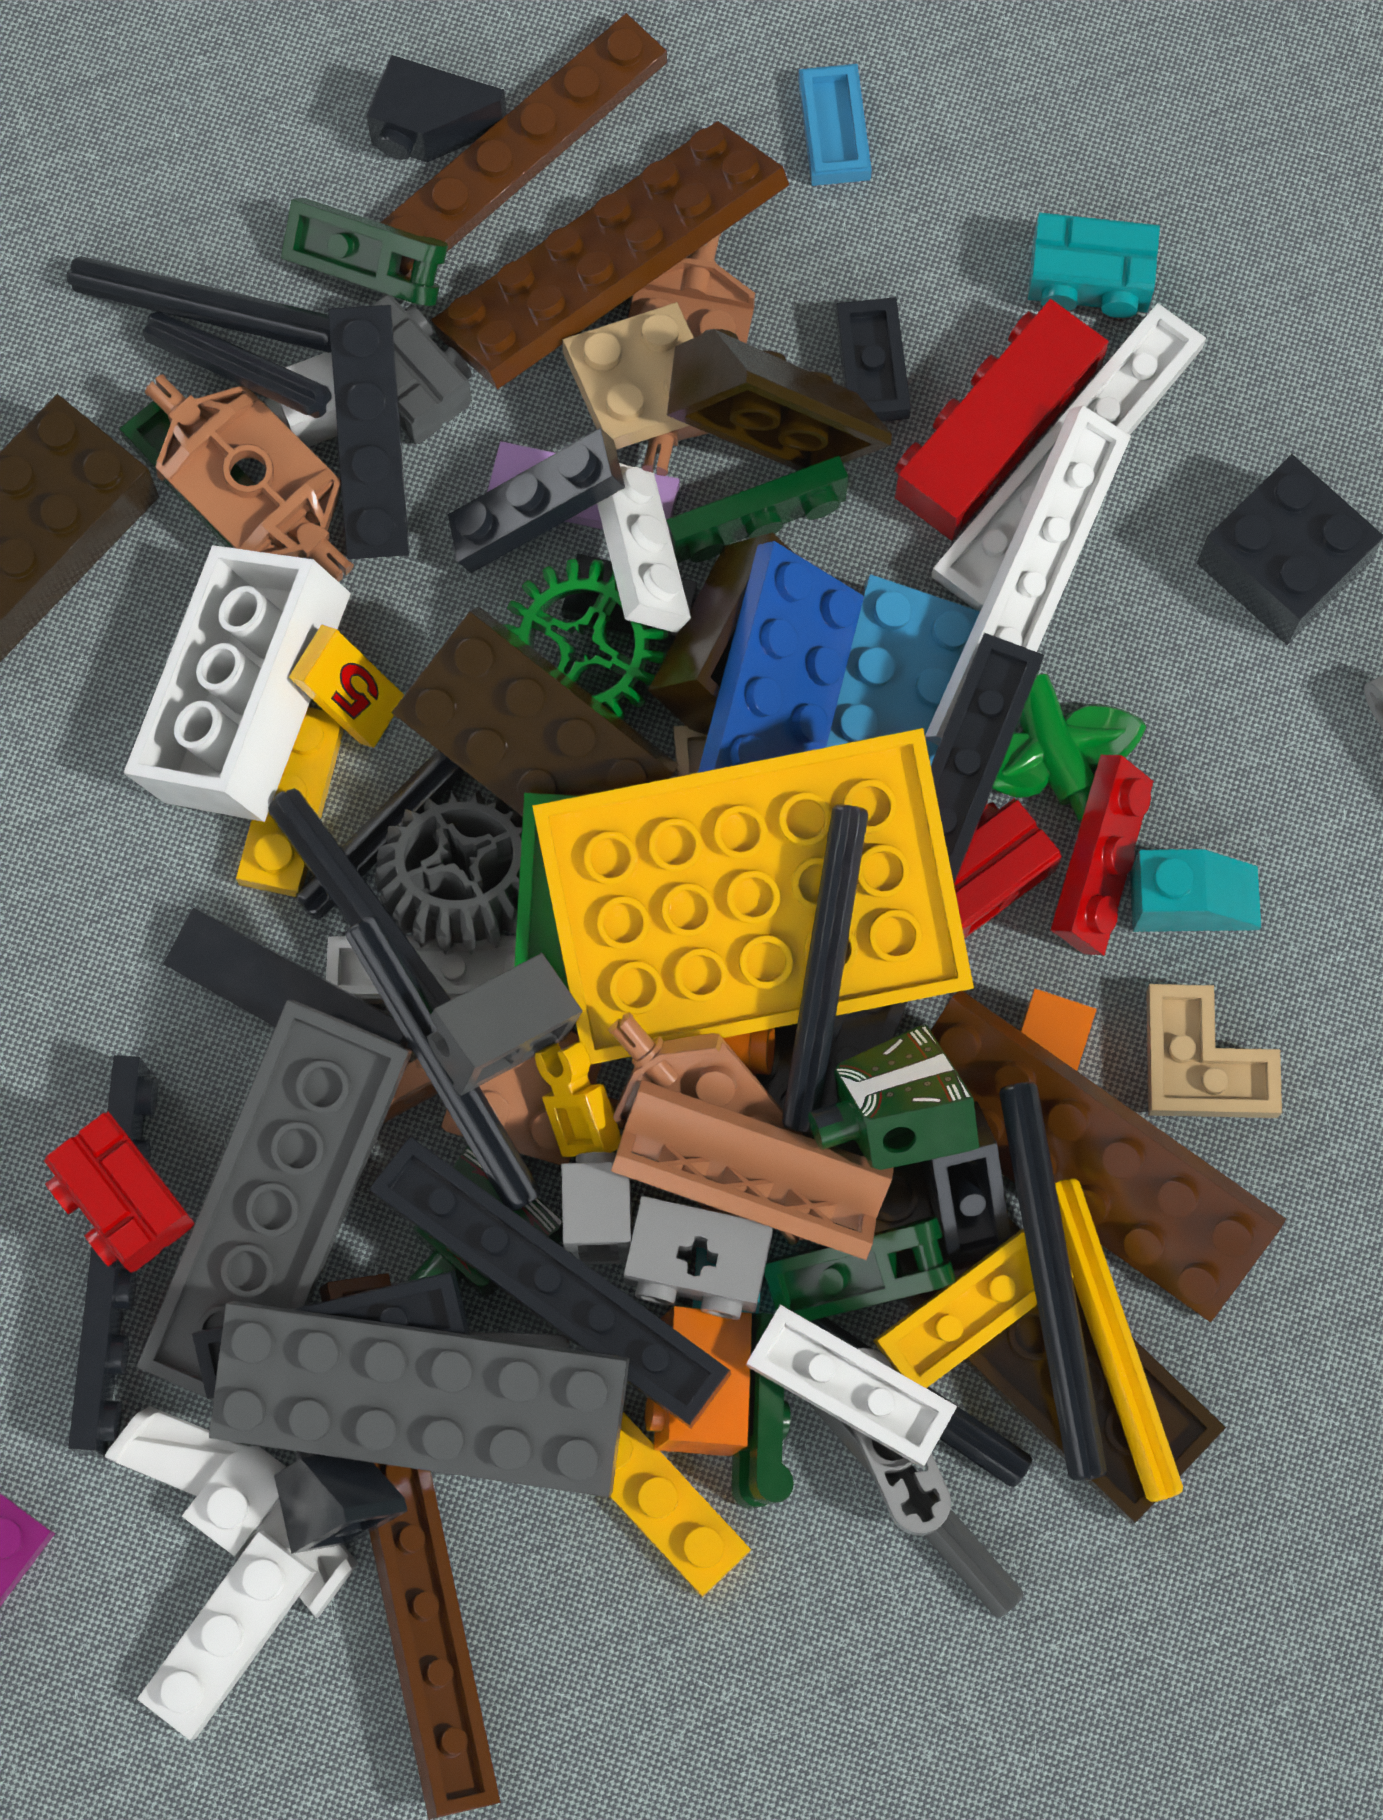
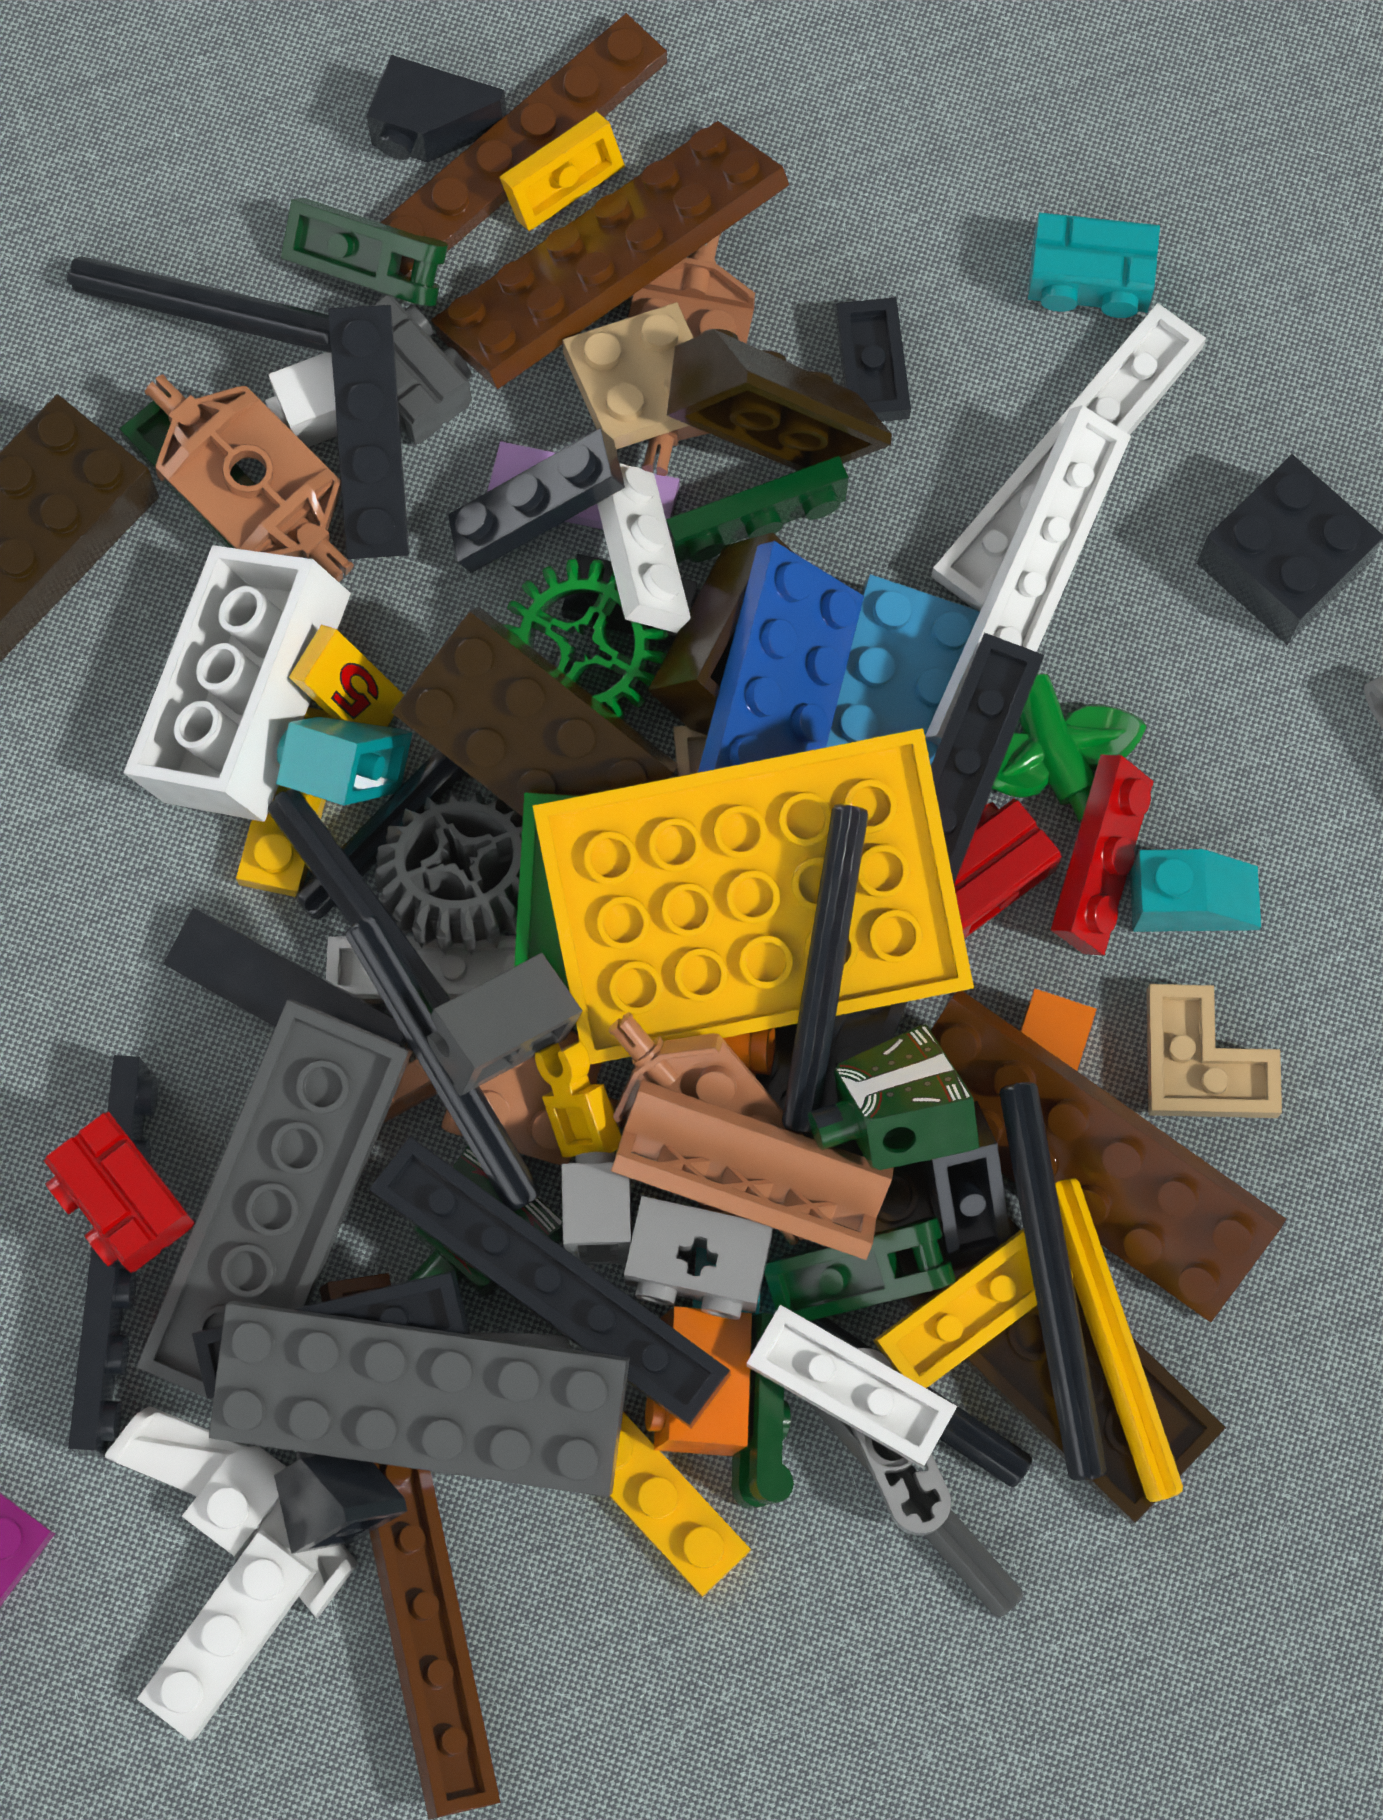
(237, 364): black axle -> none
(342, 759): none -> teal slope
(562, 171): none -> yellow plate
(834, 124): dark azure tile -> none
(999, 418): red brick -> none

